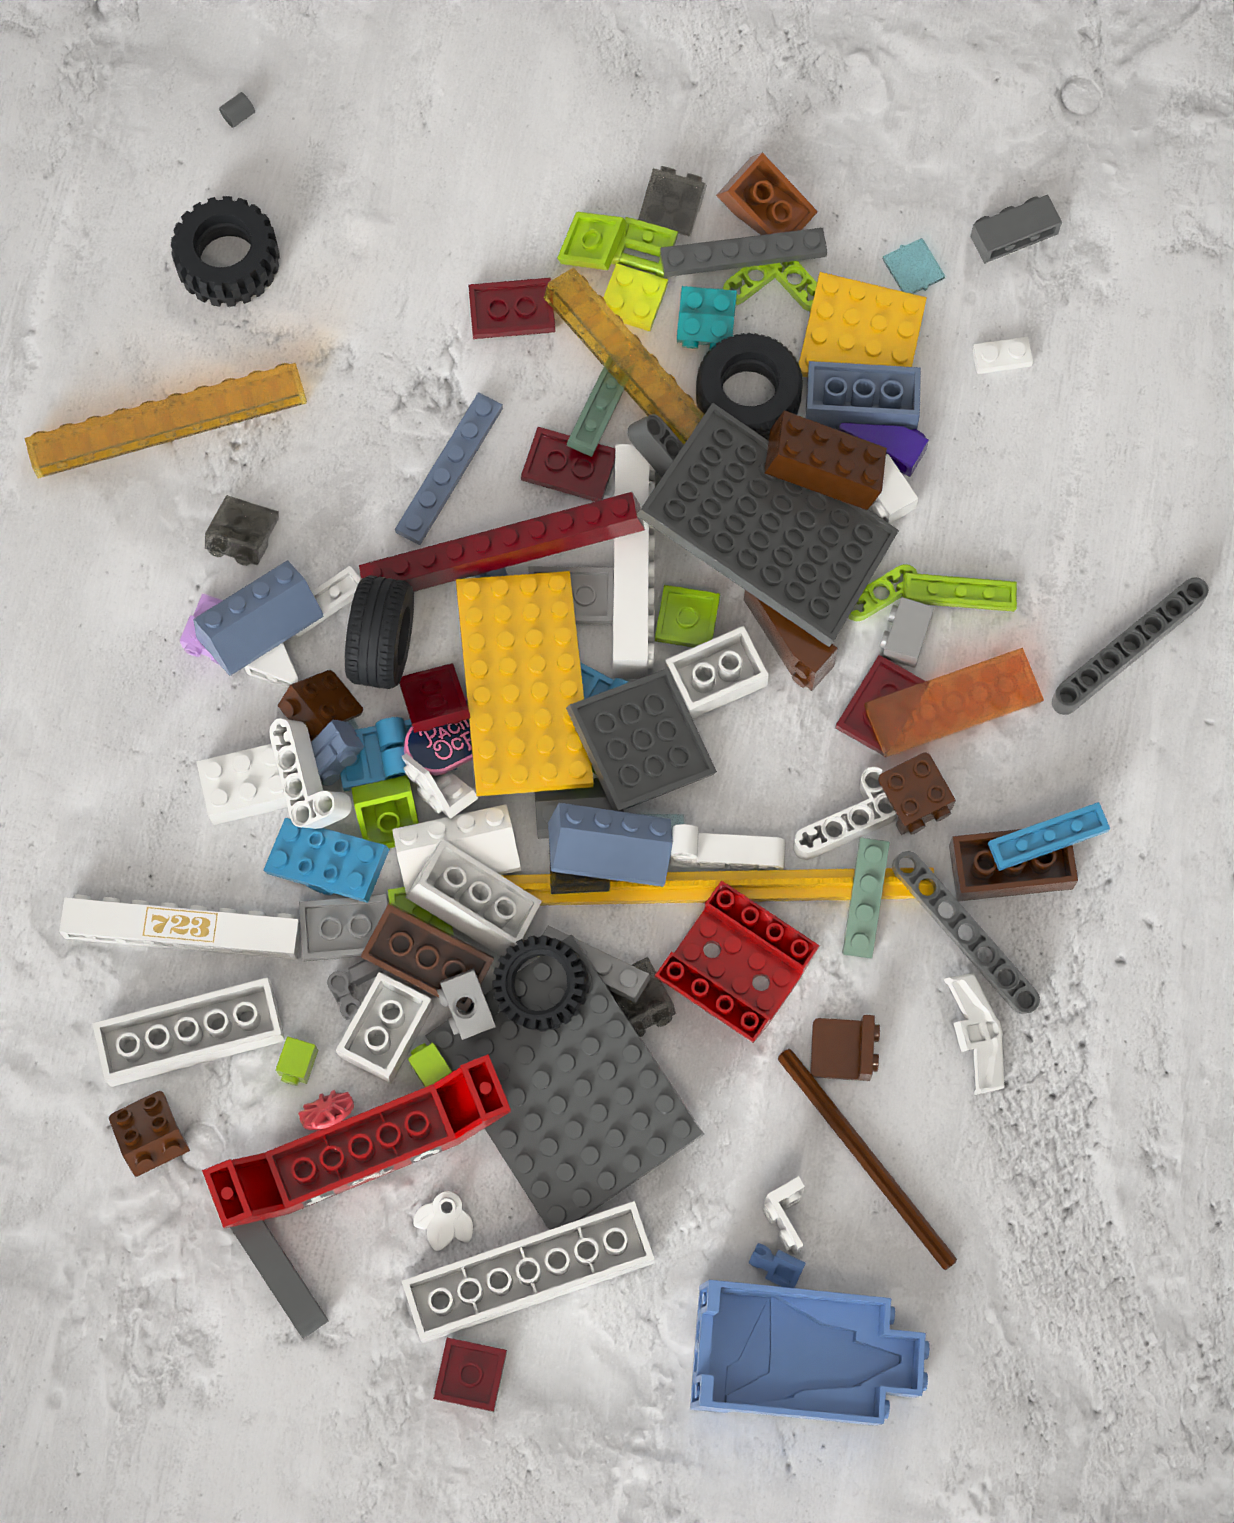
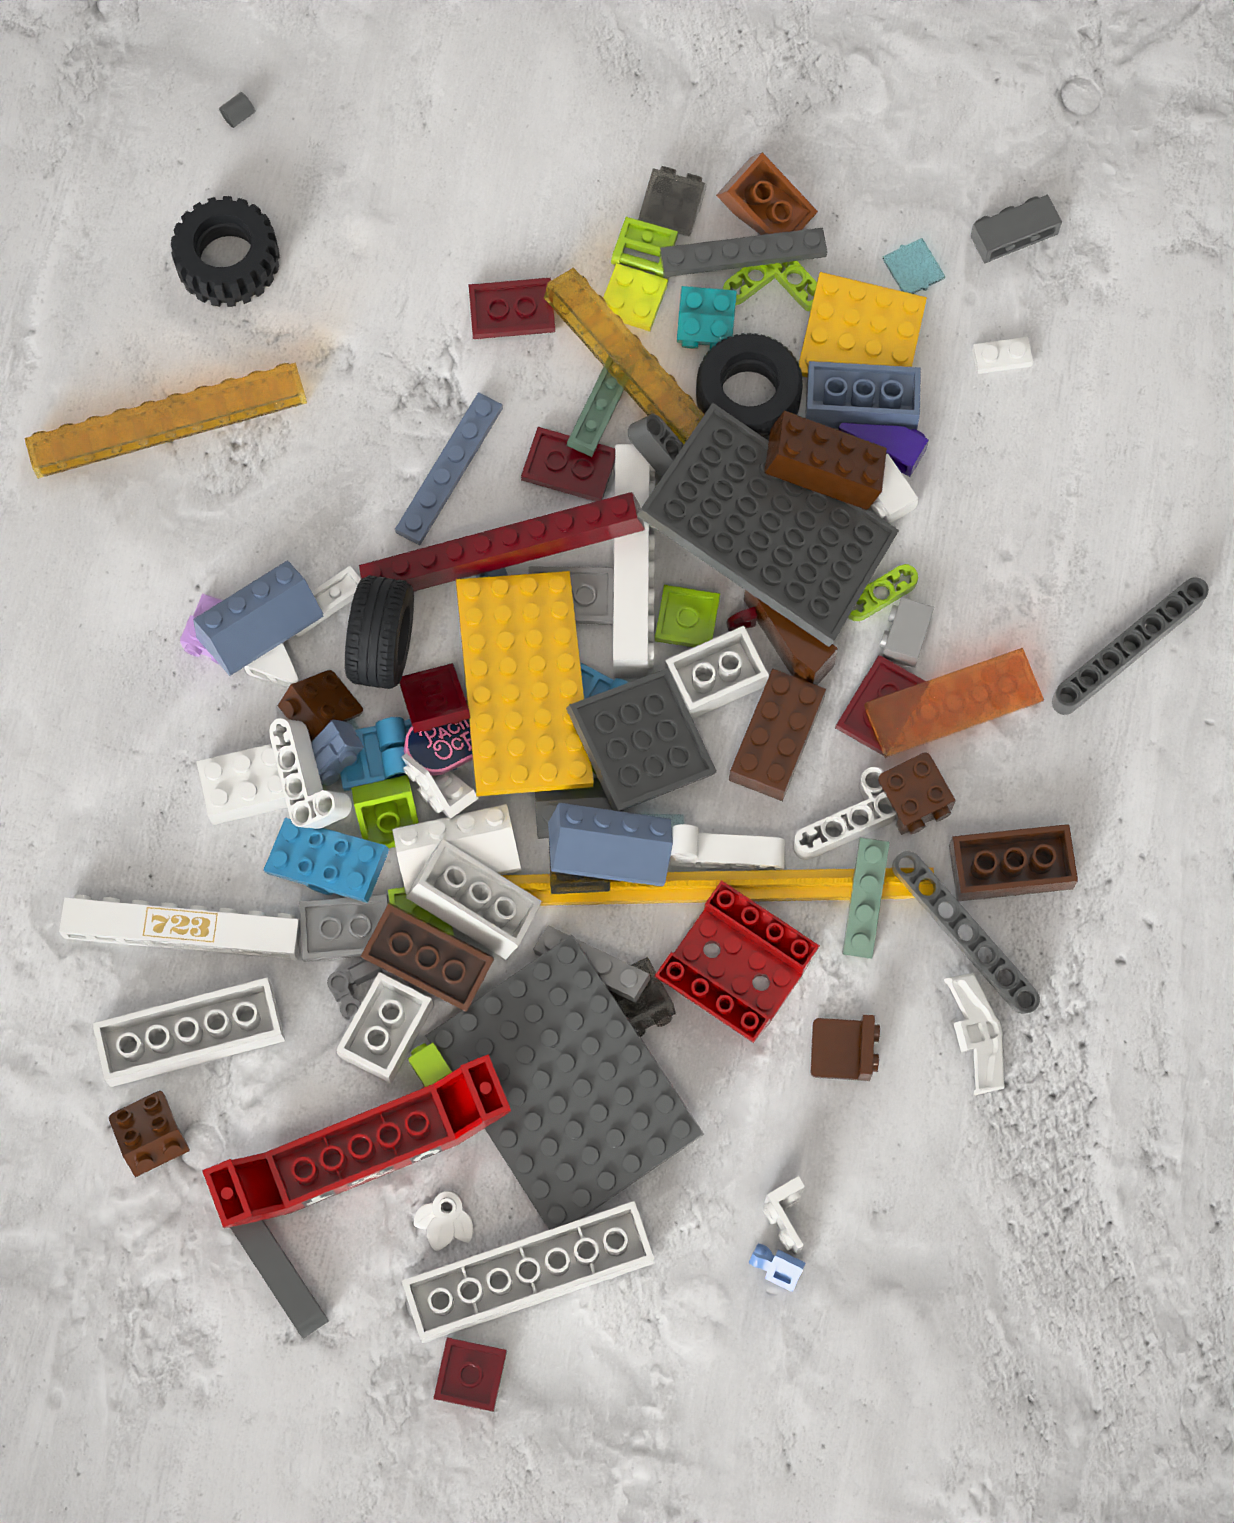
(240, 530): clear smoke plate -> none
(296, 1061): lime brick -> none
(326, 1109): coral wheel -> none
(479, 1018): light grey brick -> none
(507, 972): black tyre -> none
(592, 240): lime plate -> none
(743, 618): none -> dark red tile
(777, 734): none -> reddish brown brick
(802, 1354): medium blue panel -> none
(867, 1159): reddish brown axle -> none
(960, 591): lime tile -> none
(1049, 836): dark azure plate -> none

